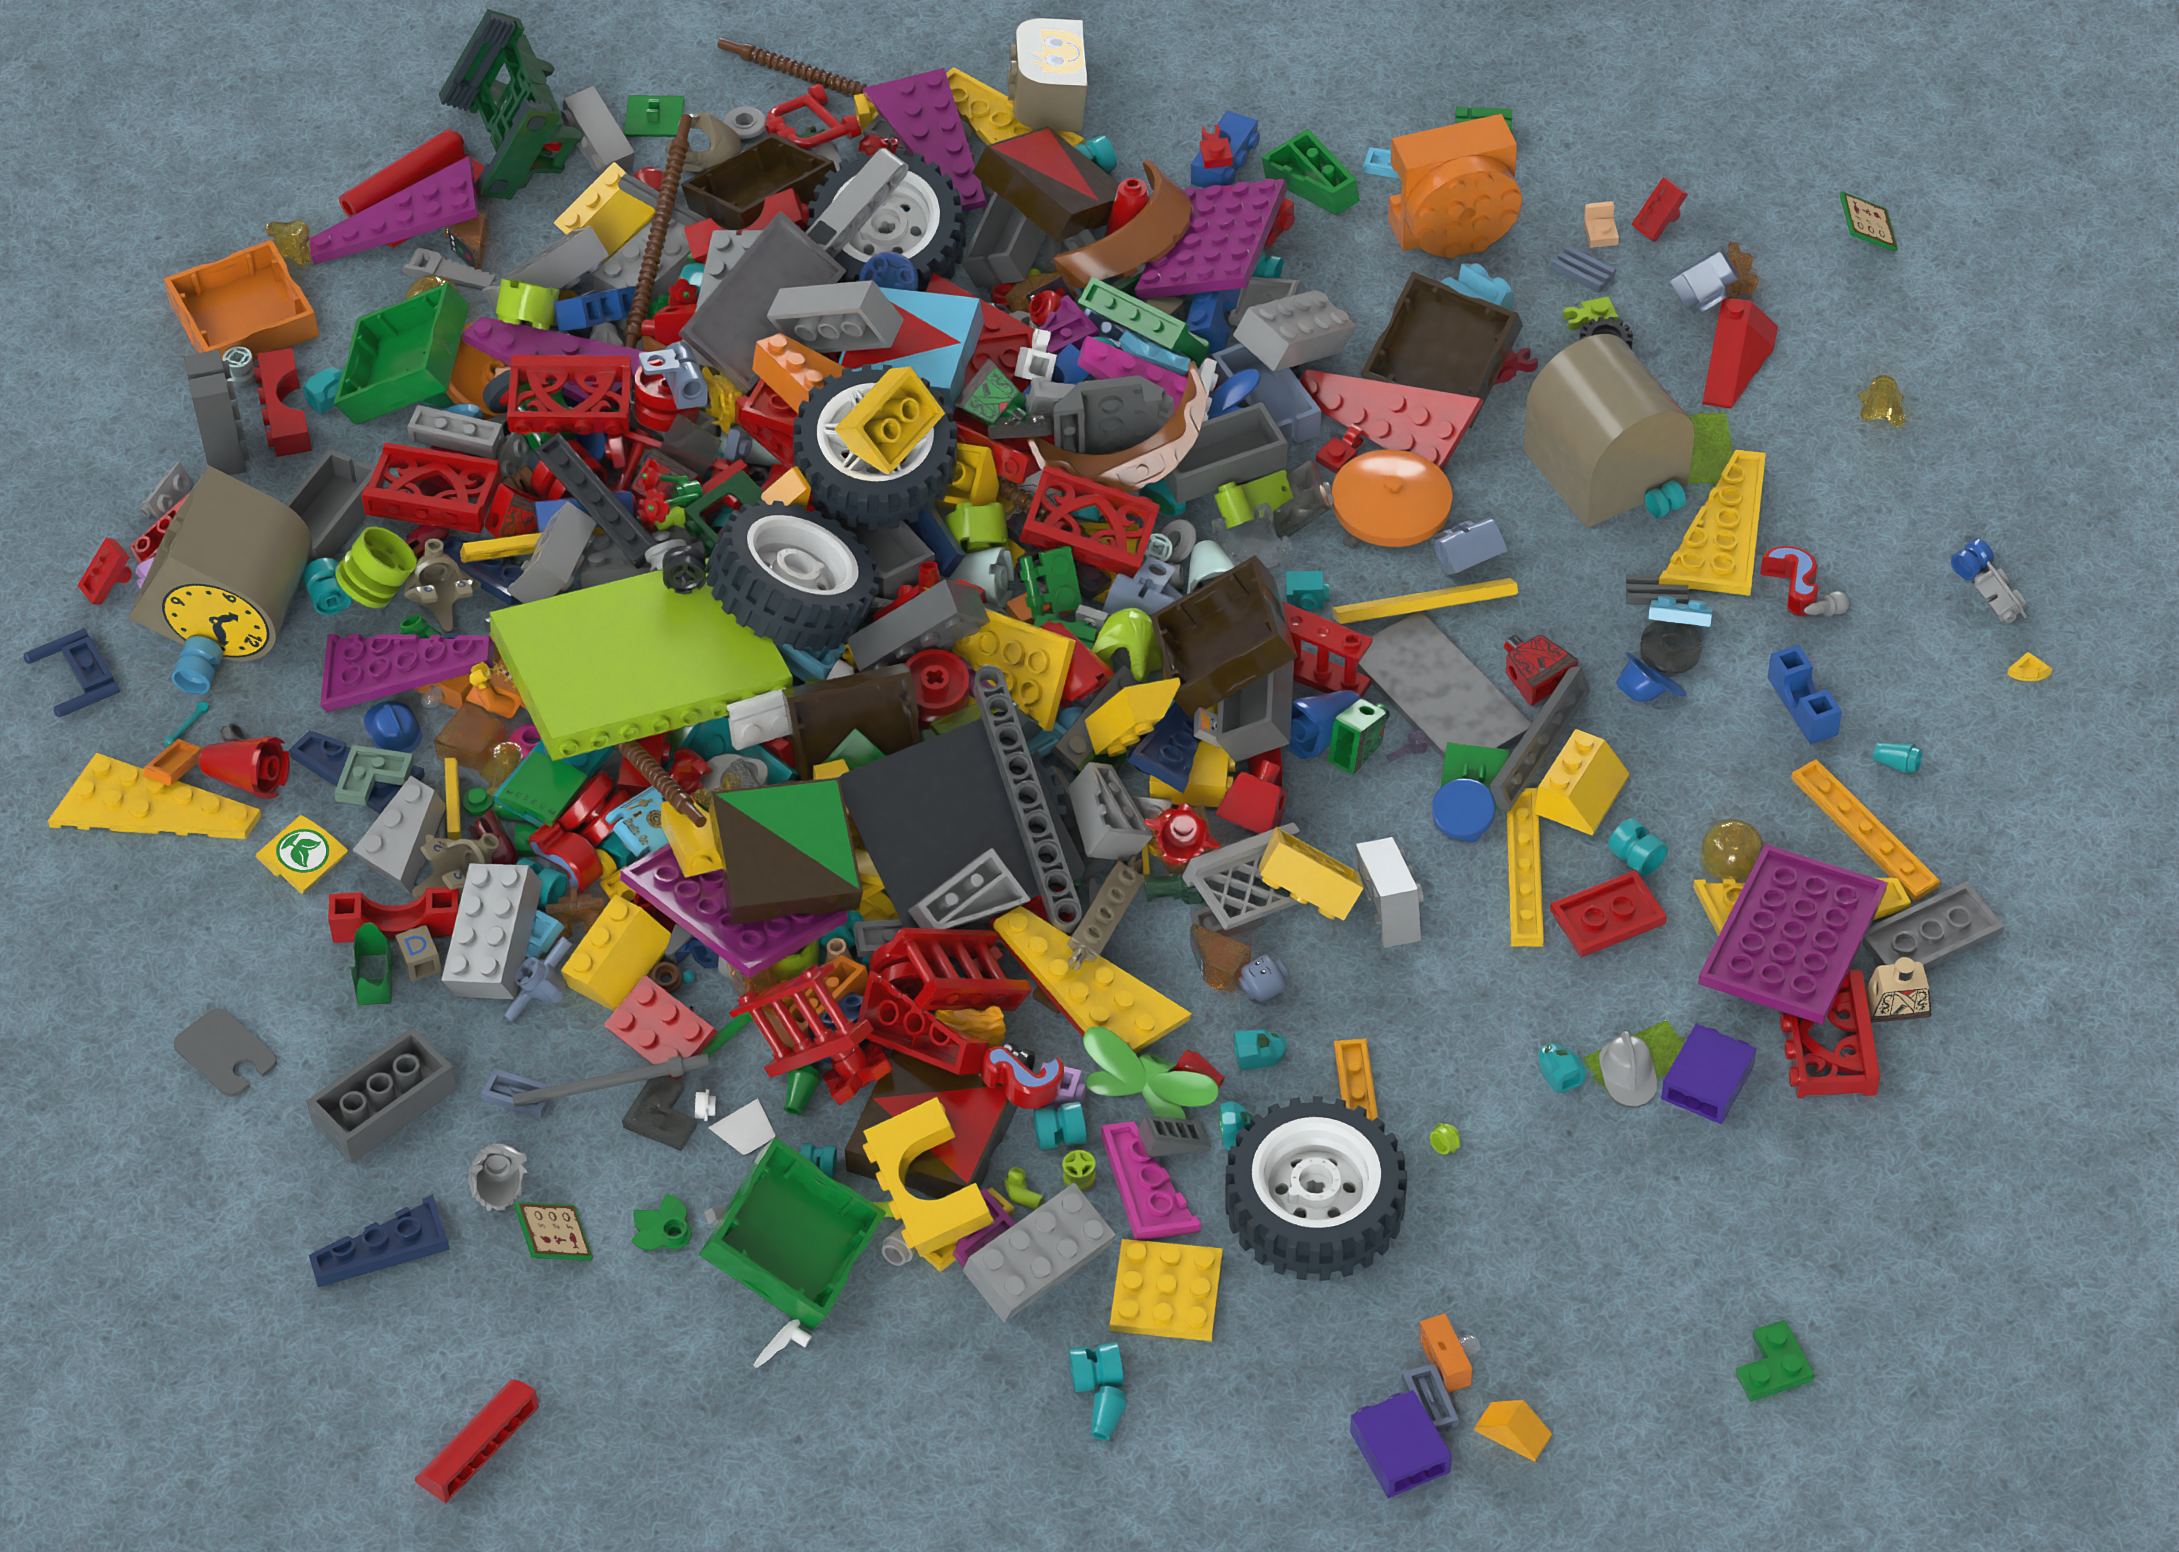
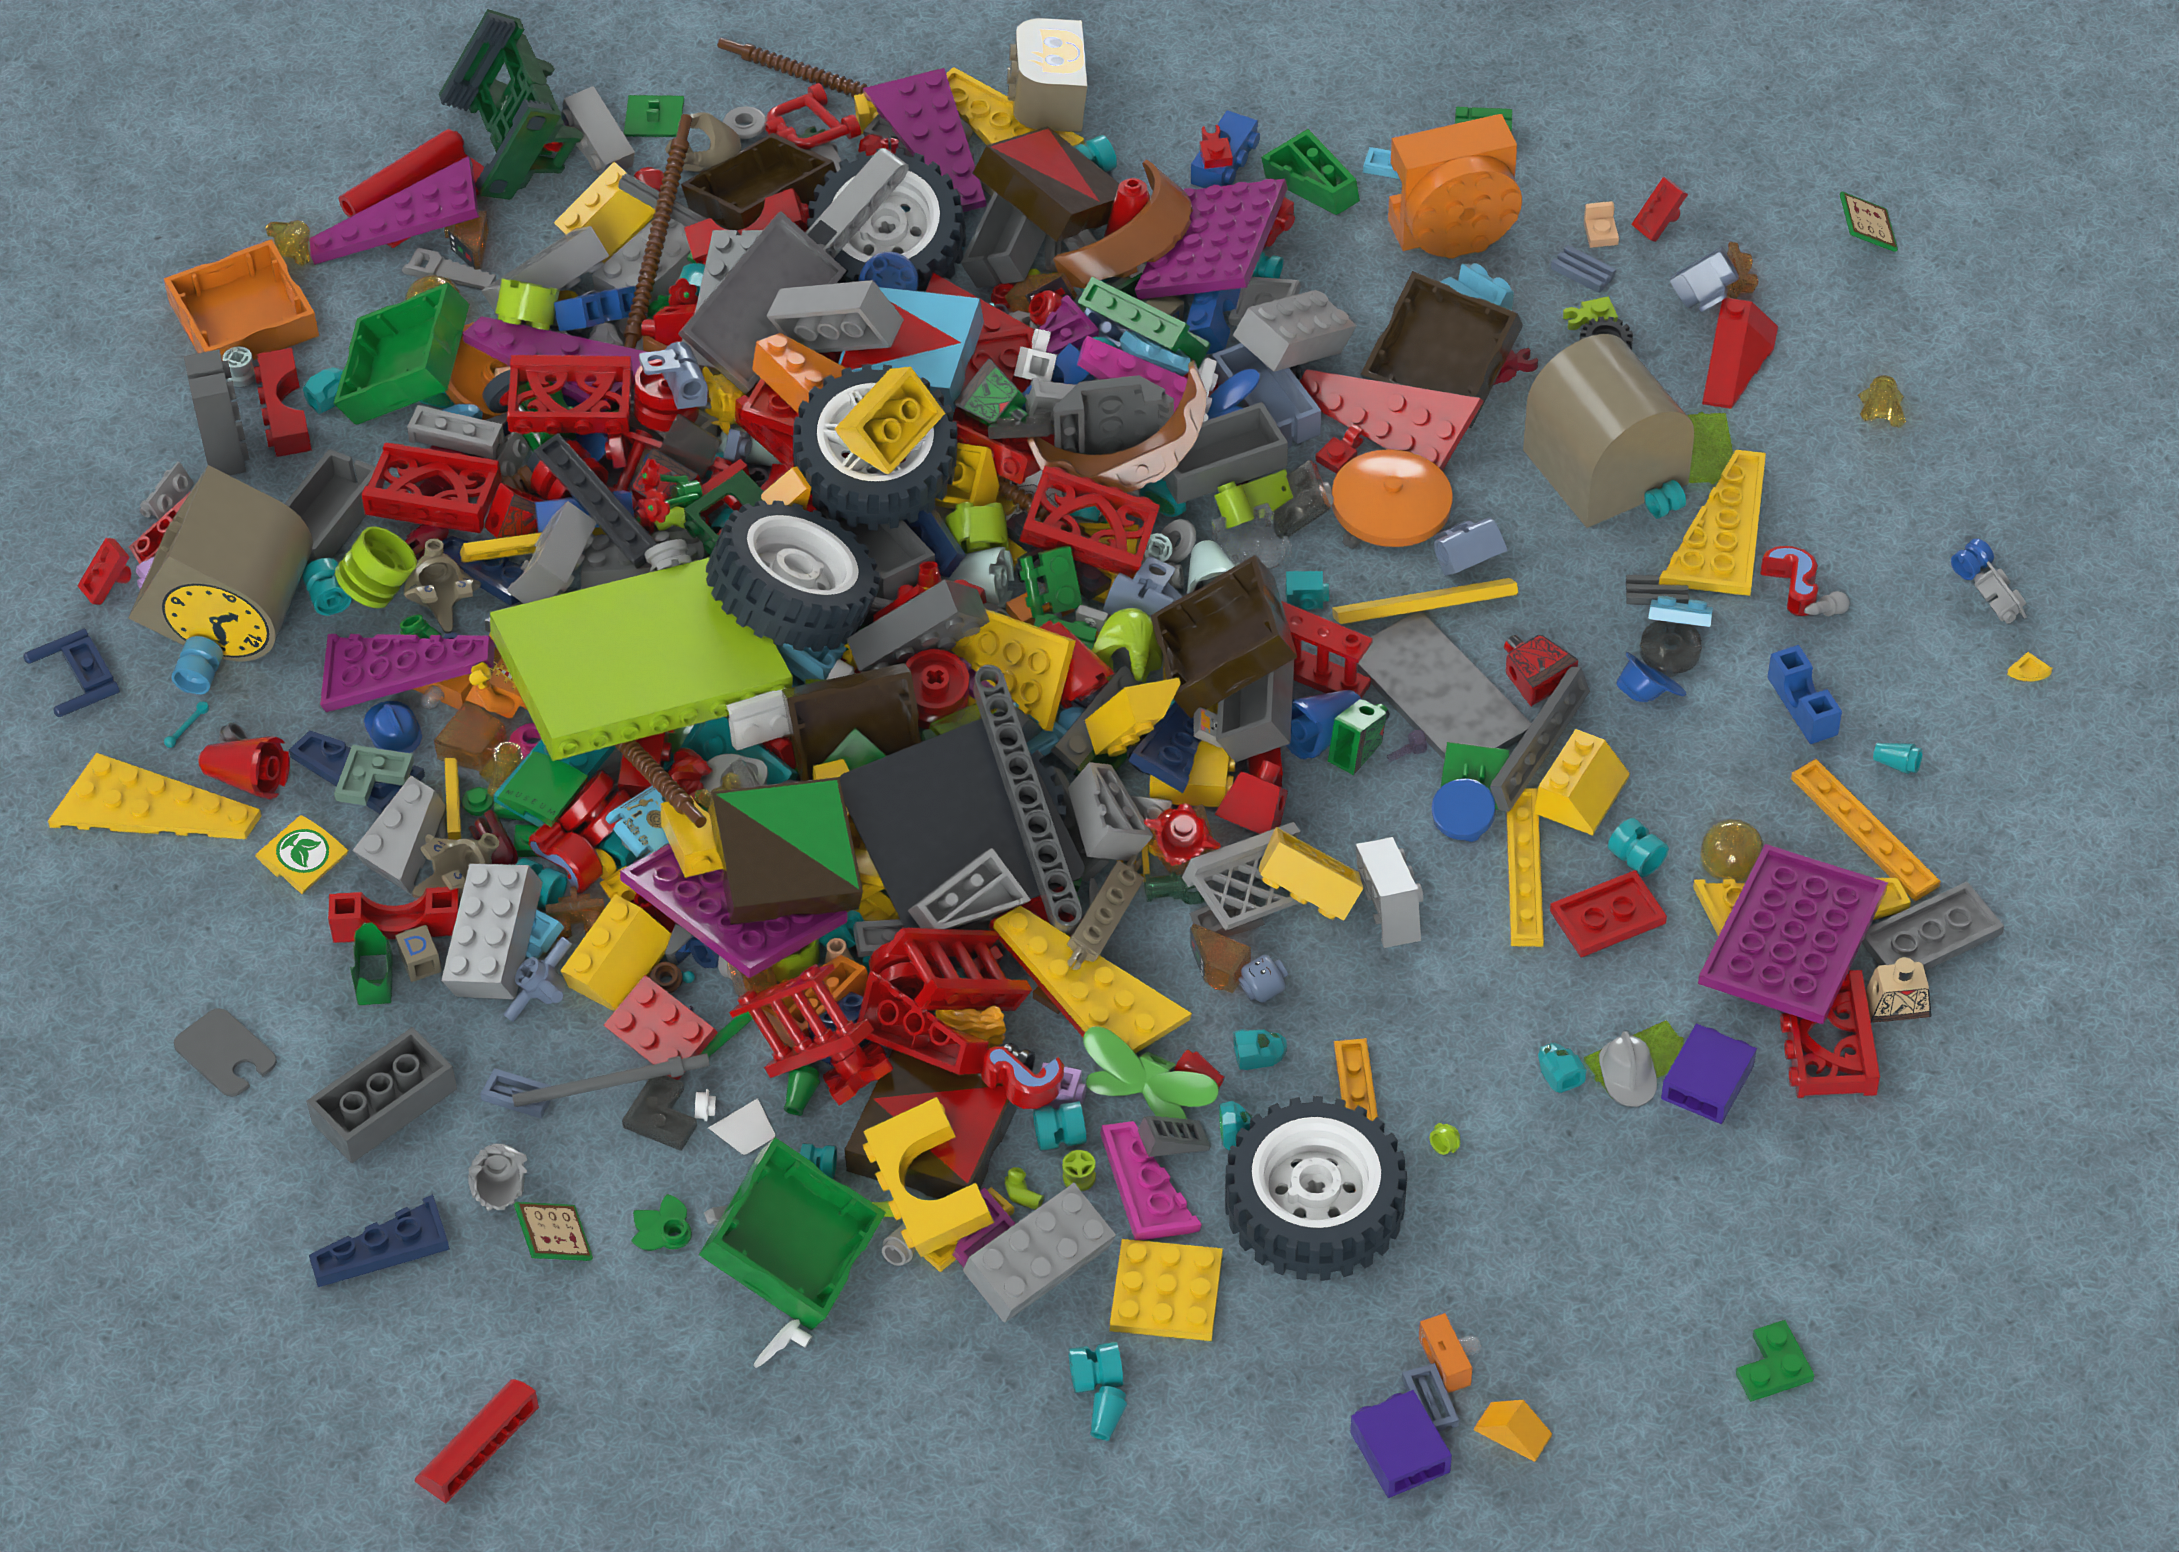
(173, 762): orange tile -> none
(684, 569): black wheel -> none

